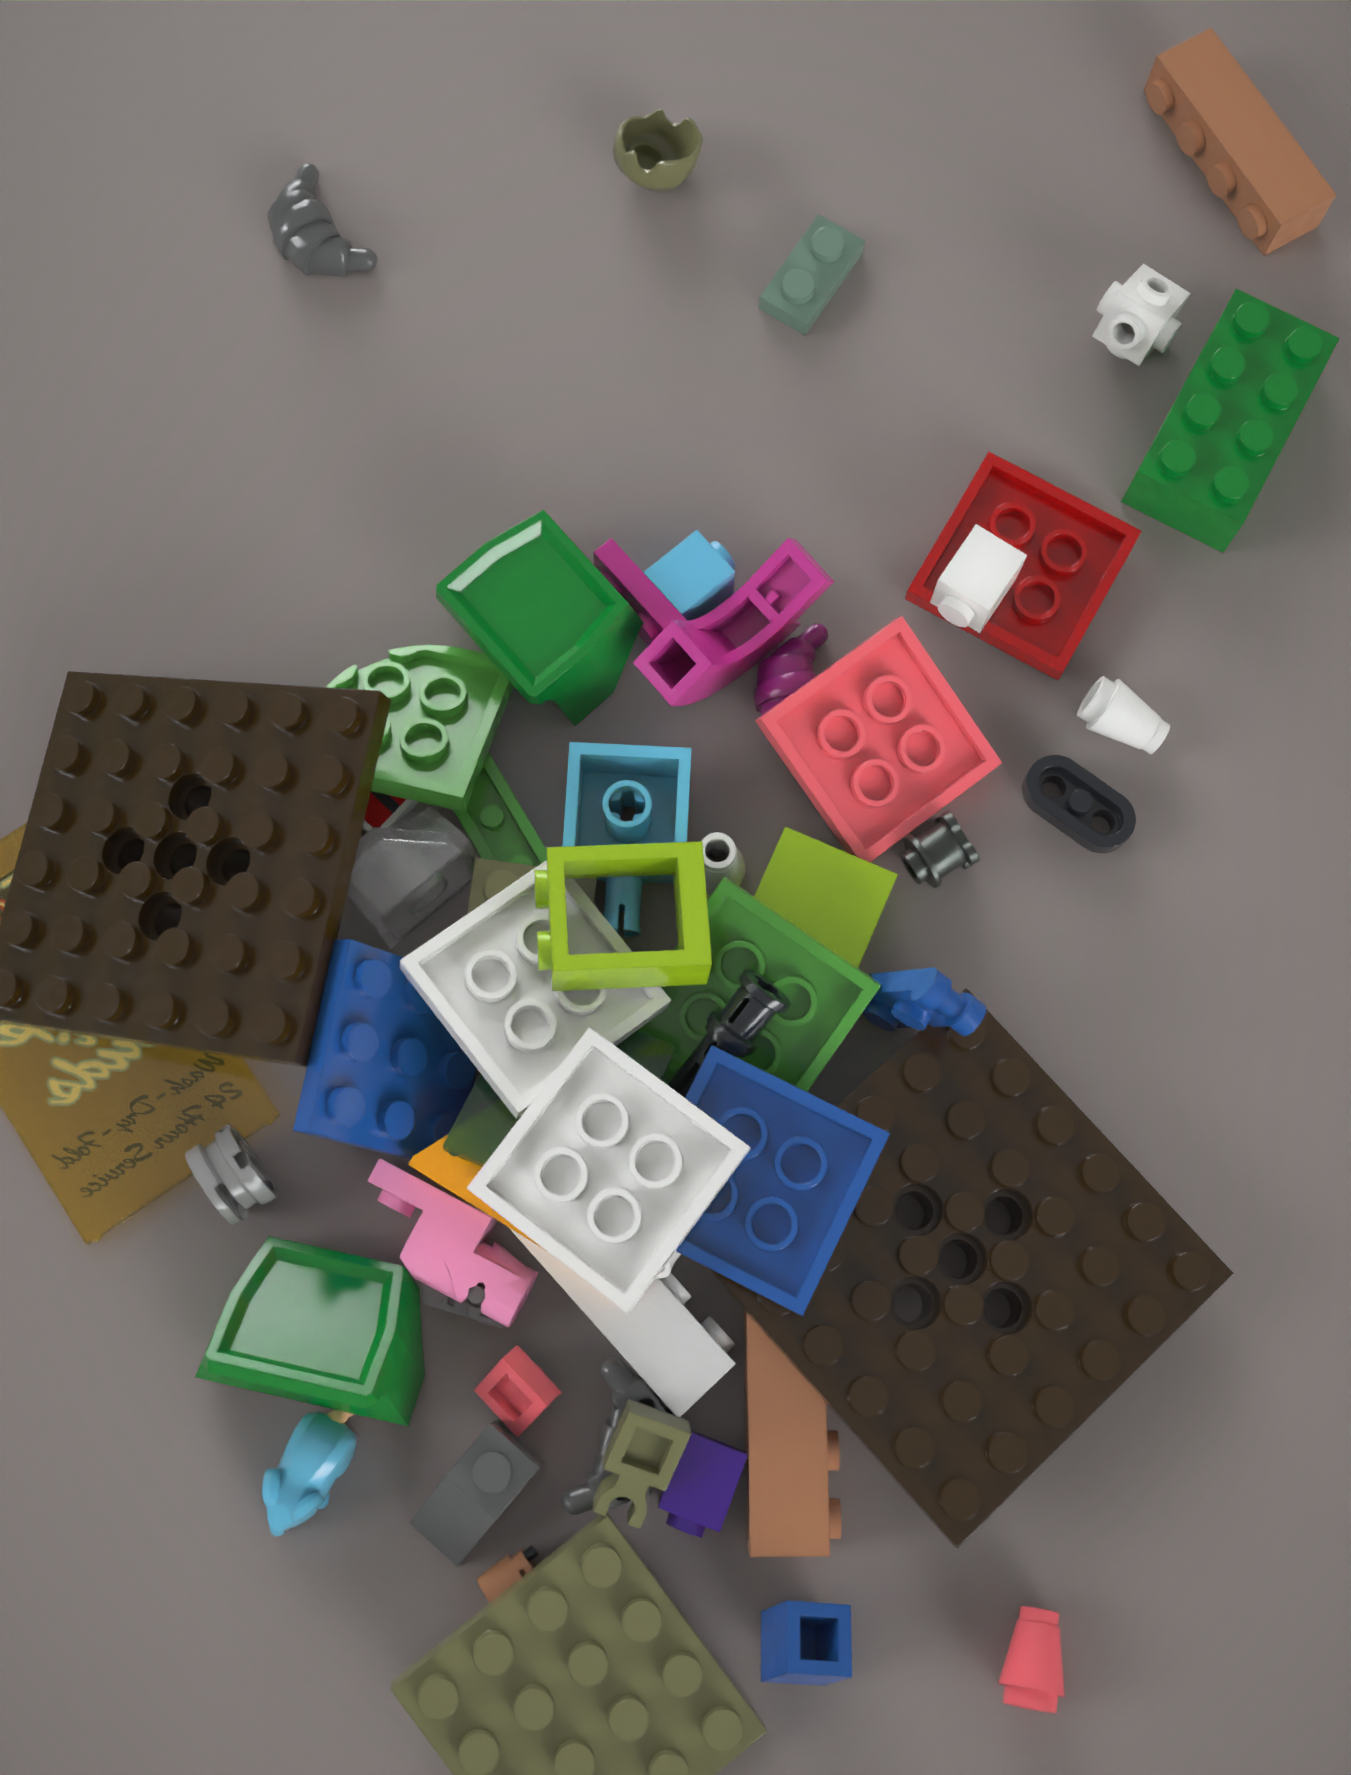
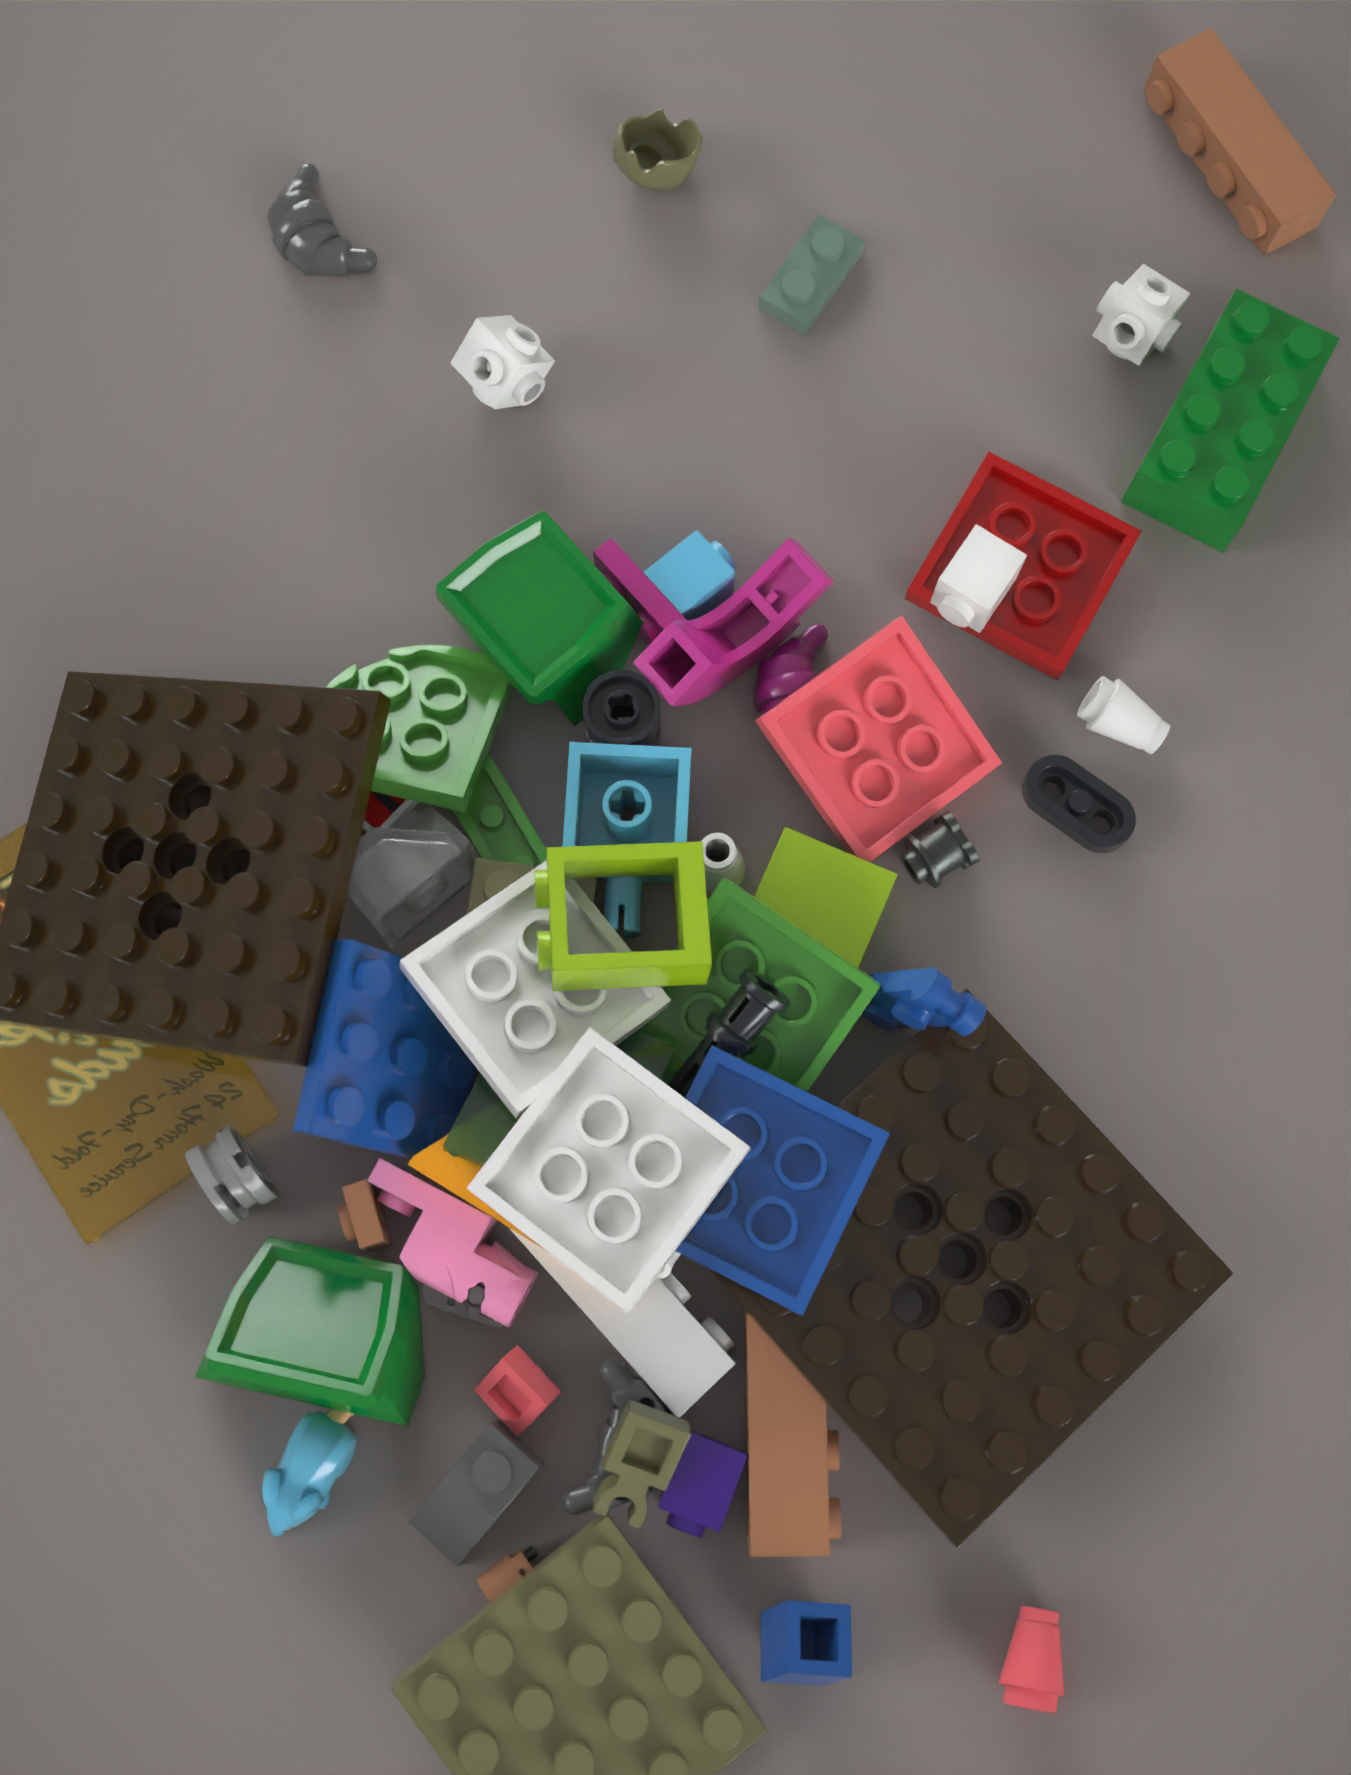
(363, 1216): none -> nougat plate
(503, 362): none -> white brick
(622, 710): none -> black wheel

